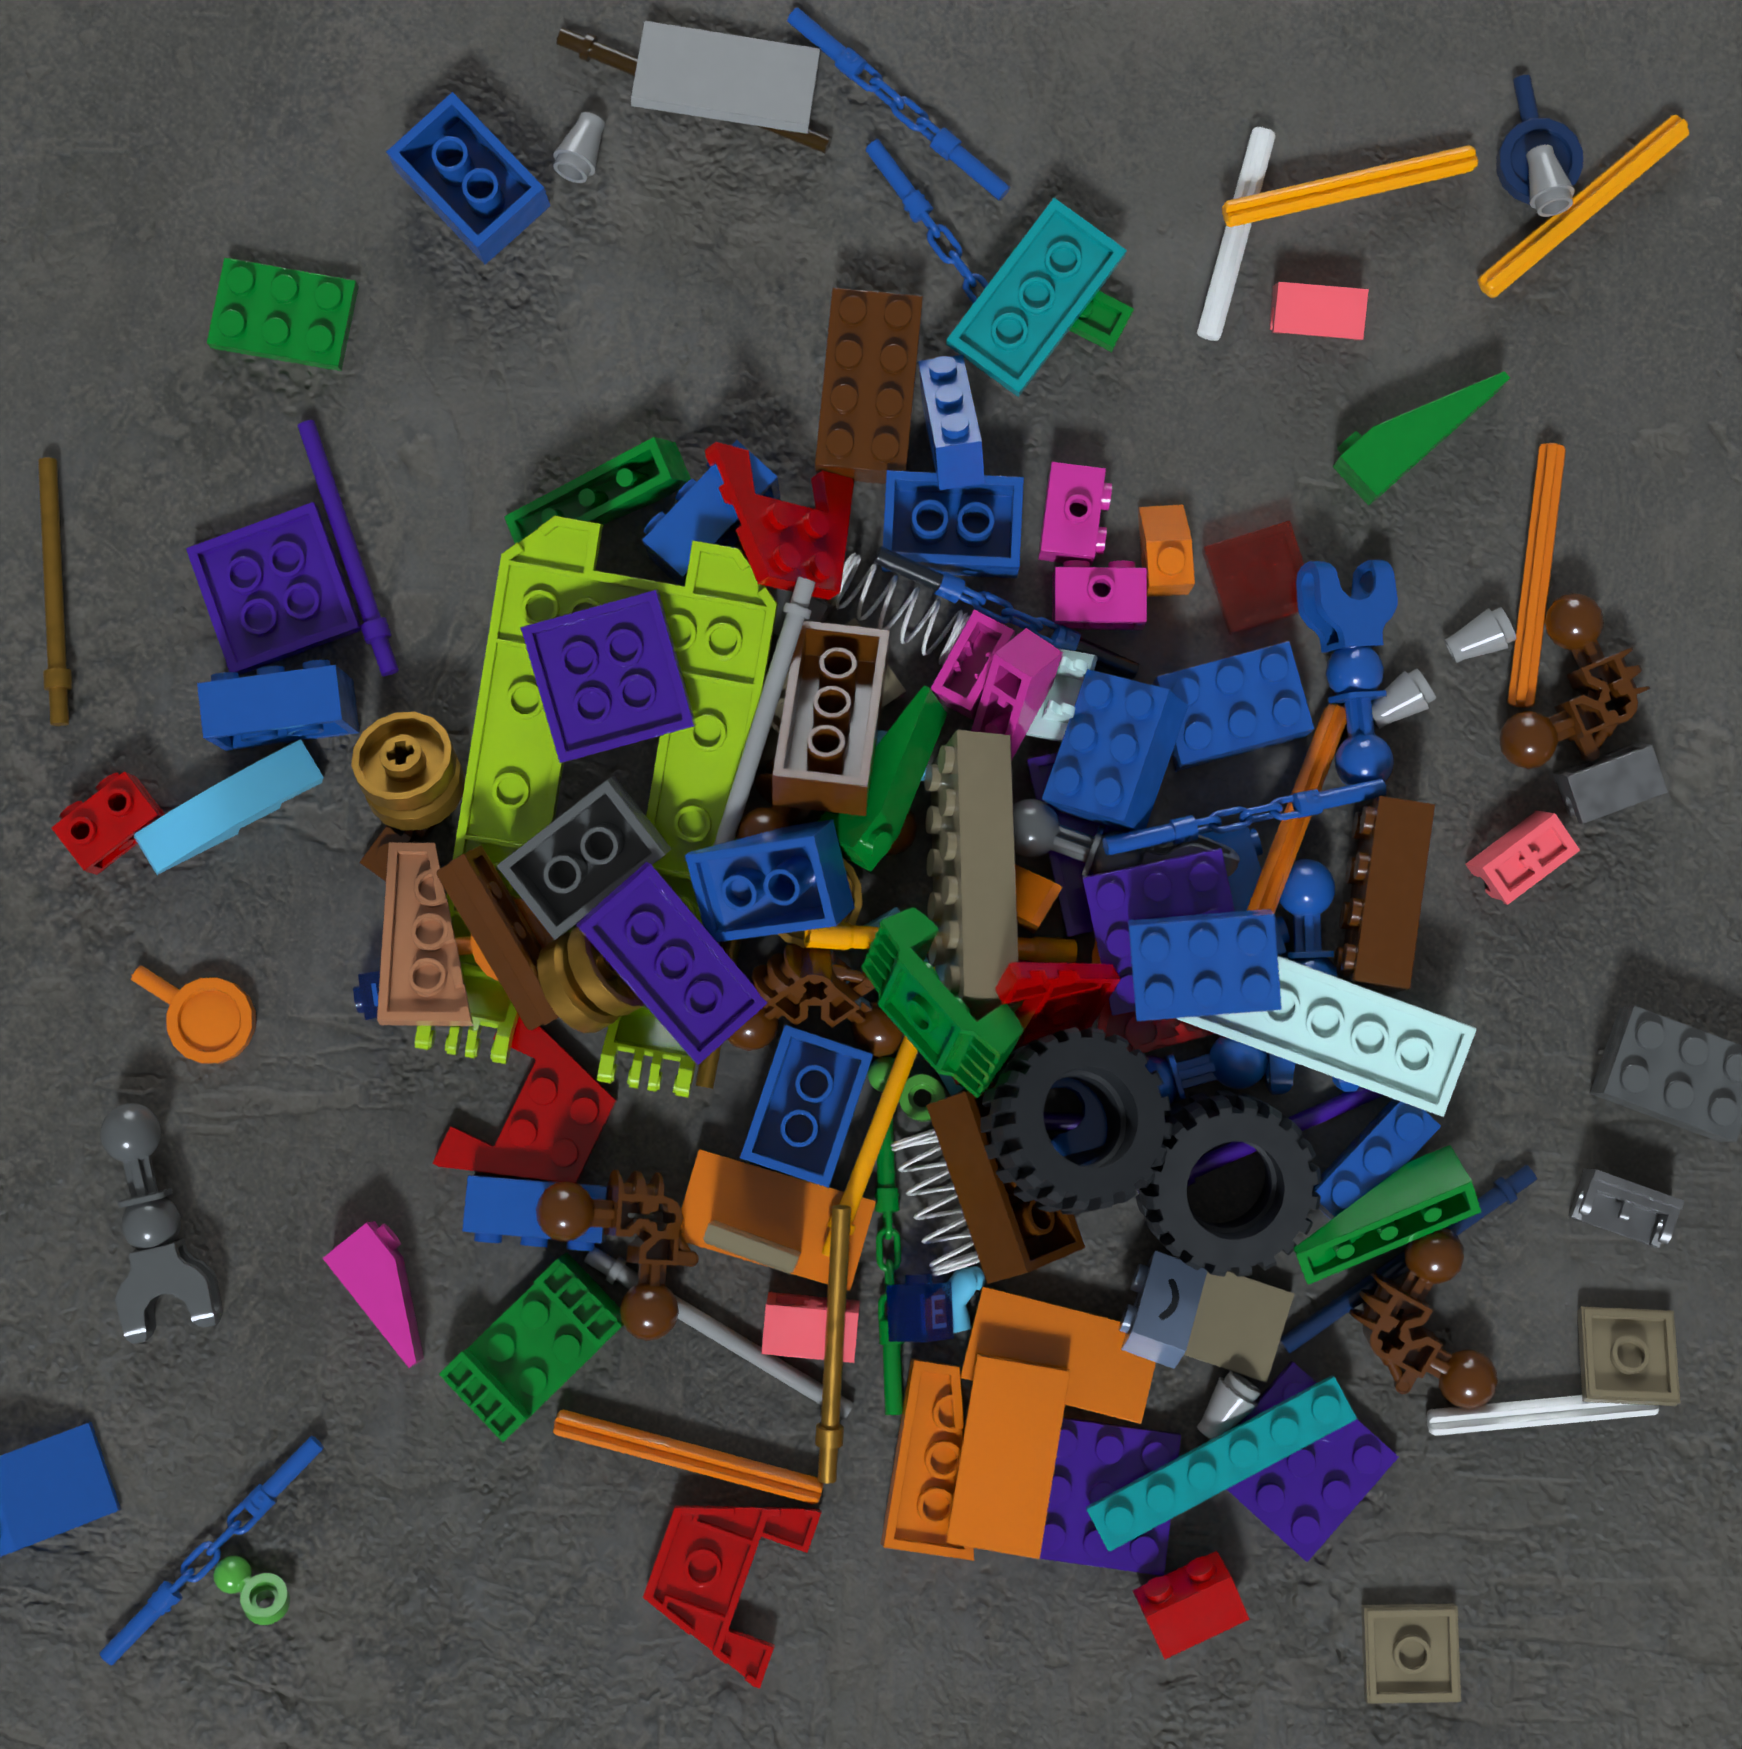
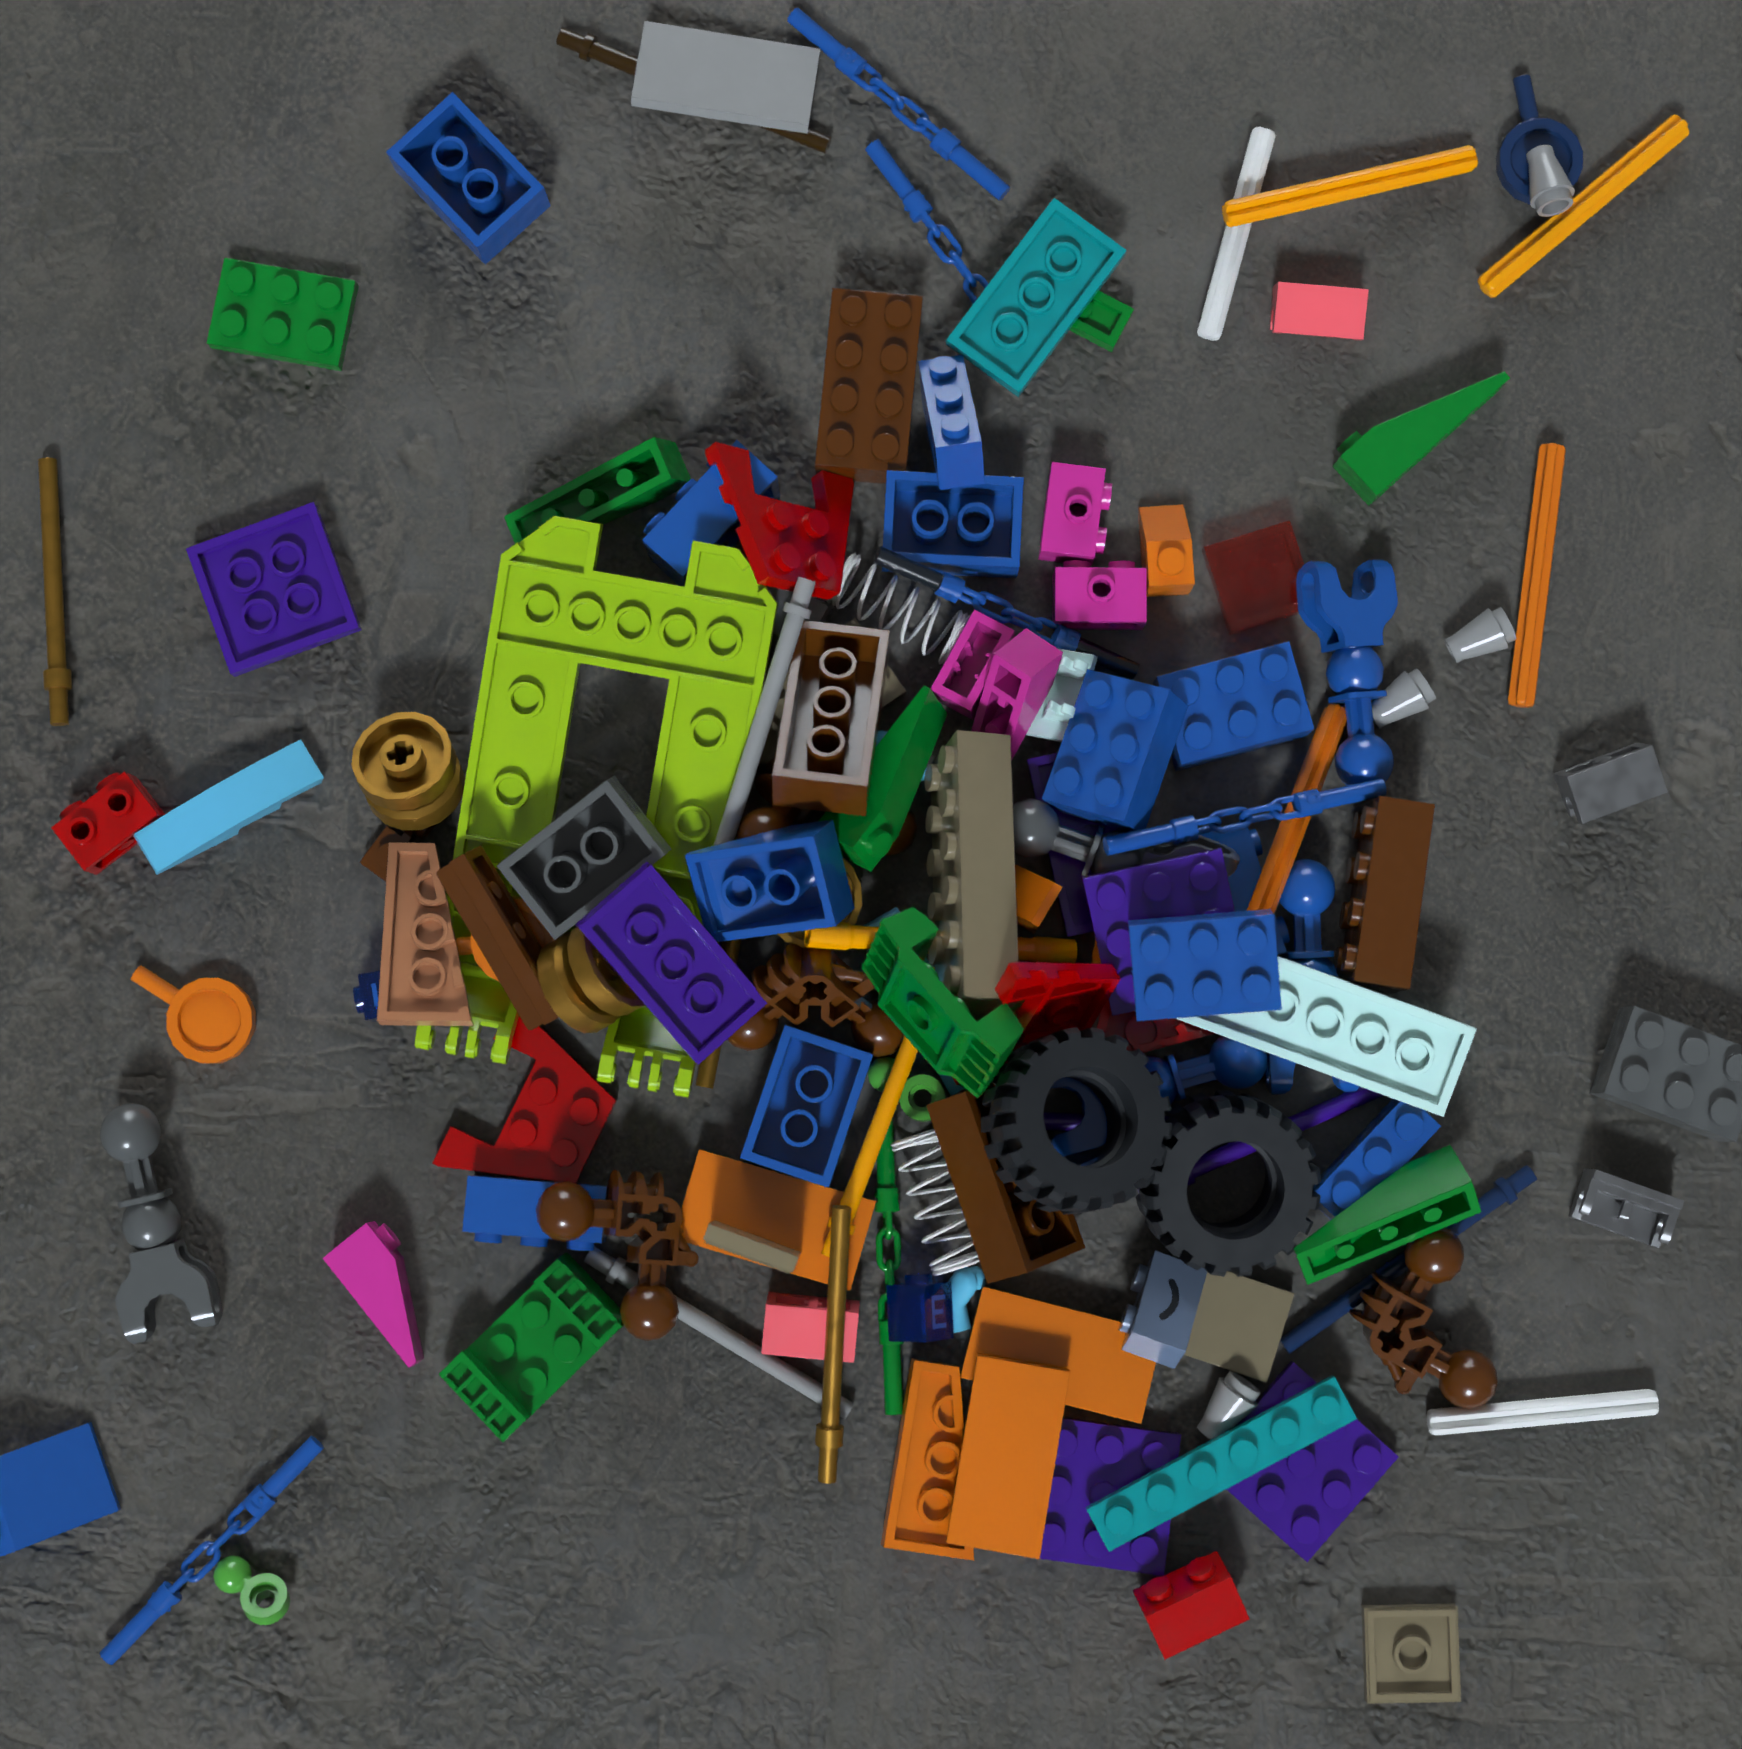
(277, 706): blue brick -> none
(375, 628): dark purple bar -> none
(579, 150): light grey cone -> none
(608, 676): dark purple plate -> none
(688, 1456): orange axle -> none
(705, 1569): red wing -> none
(1523, 856): coral hinge -> none
(1532, 738): reddish brown piece -> none
(1628, 1356): dark tan tile -> none

